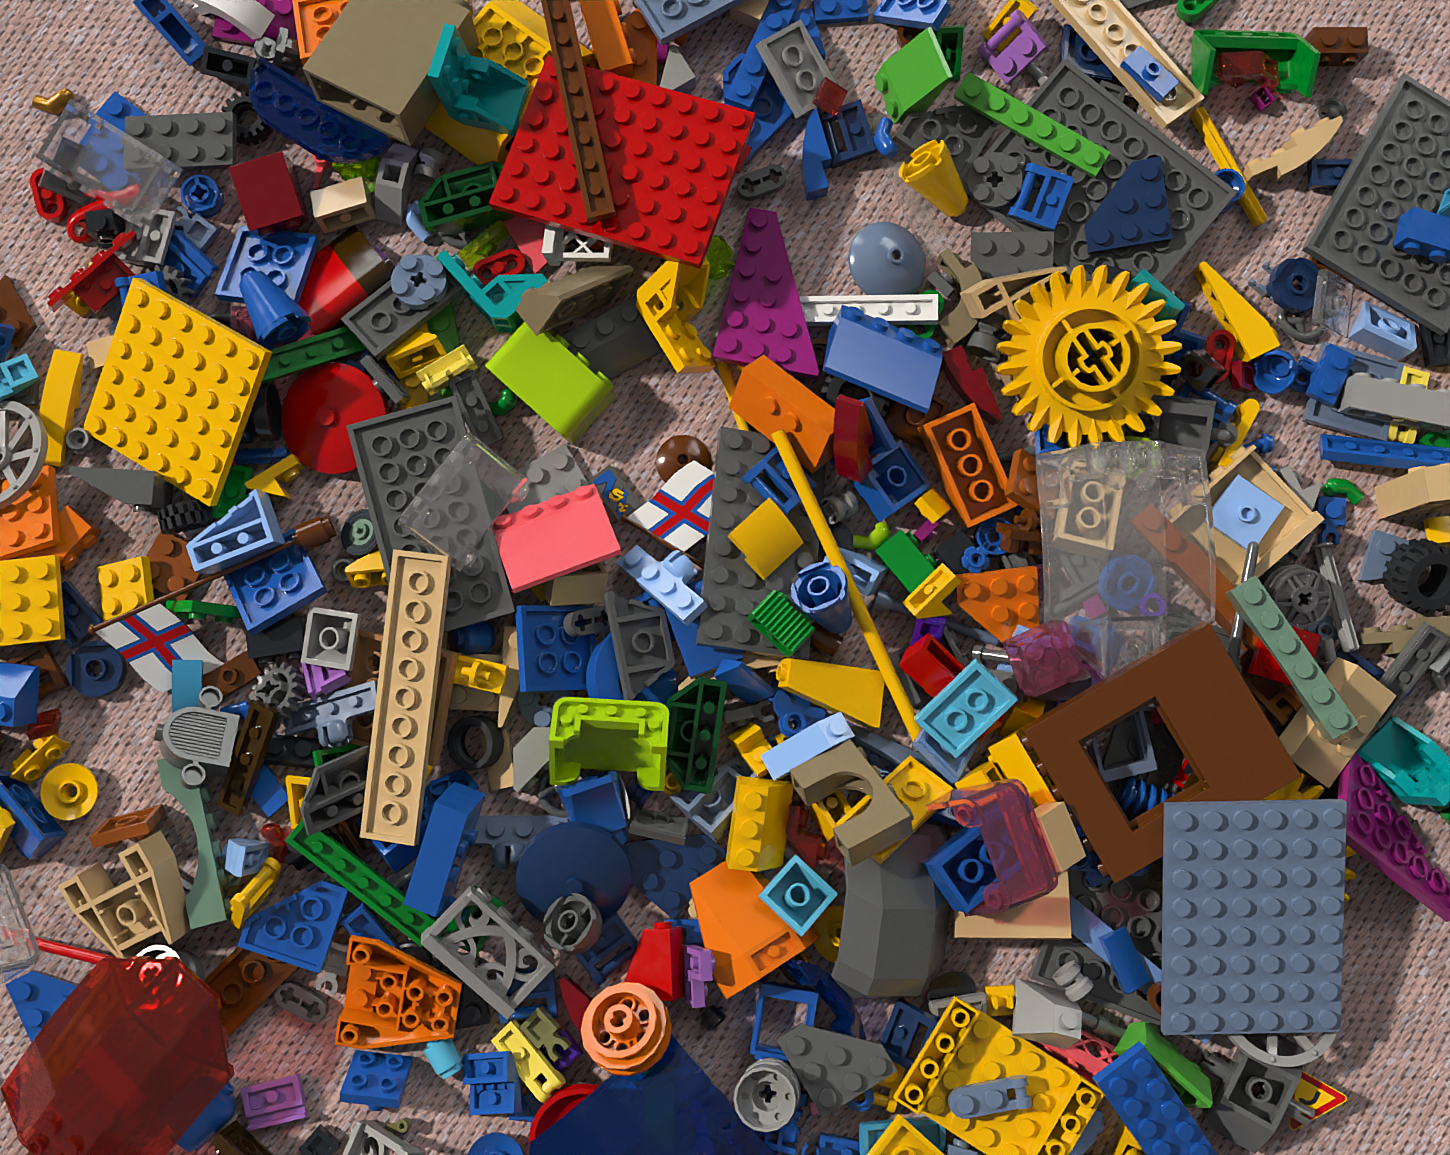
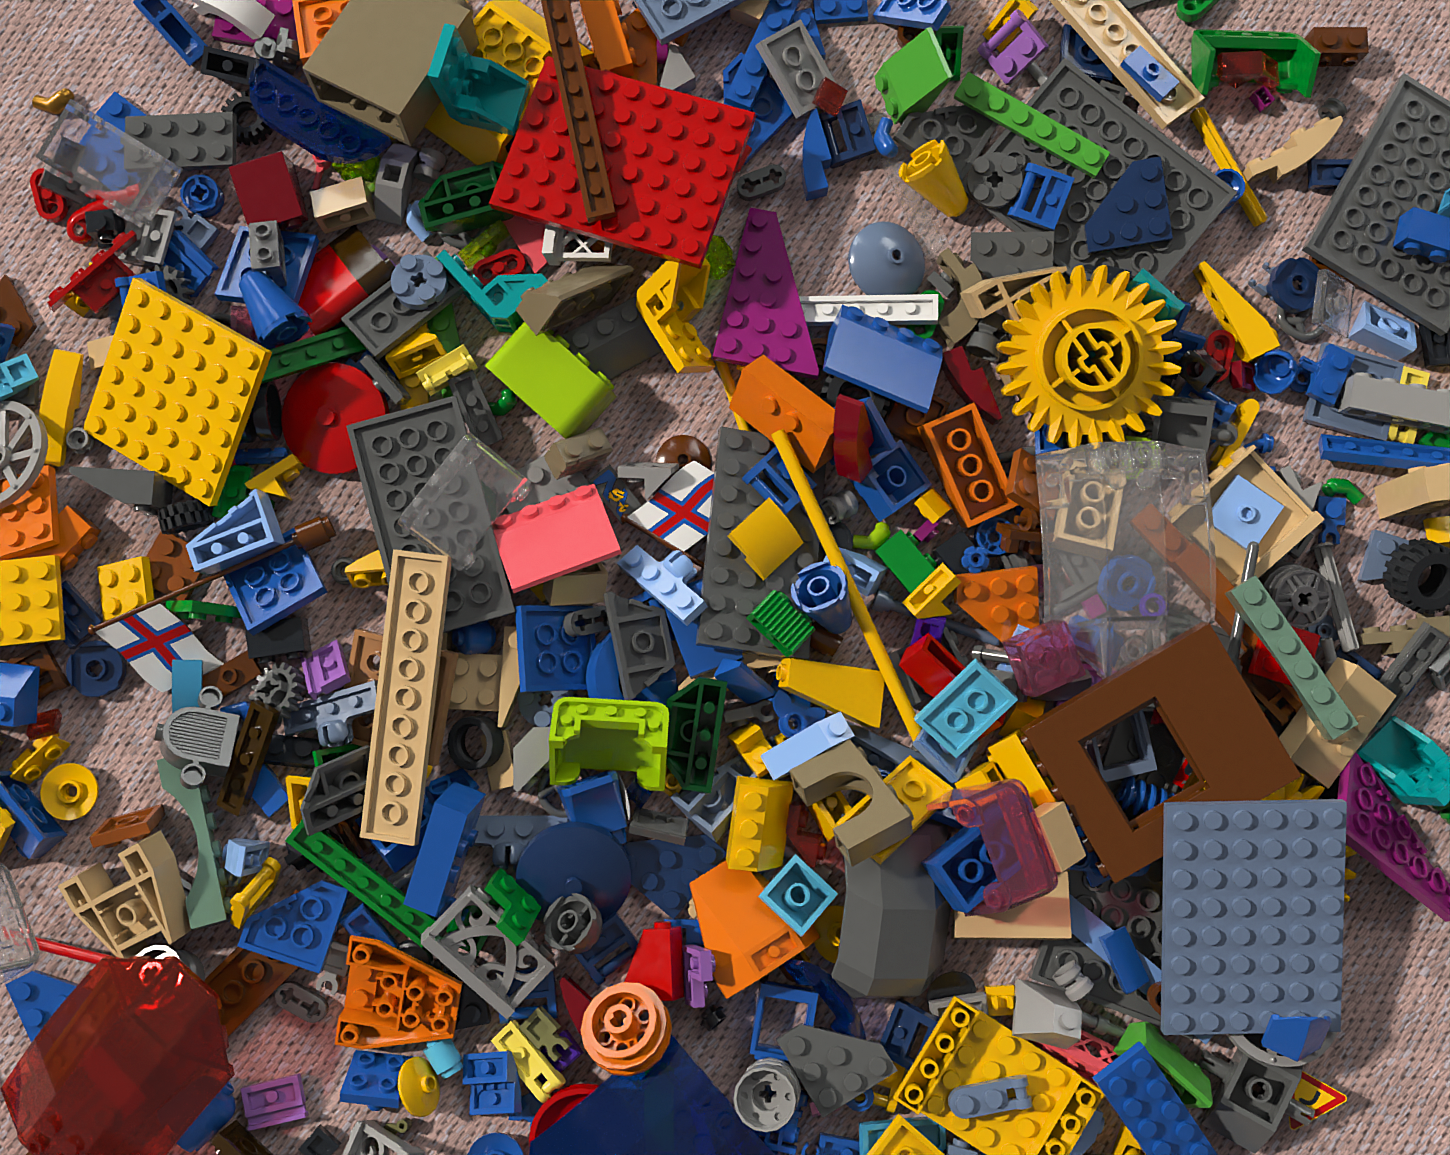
(268, 250): none -> flat silver bracket
(277, 837): clear red arm -> none
(330, 638): light grey slope -> none
(358, 534): black wheel -> none
(418, 1087): none -> yellow dish
(480, 674): yellow hips -> none
(518, 905): none -> green plate
(578, 453): none -> dark tan brick
(654, 474): none -> light grey slope
(1296, 1035): none -> blue slope

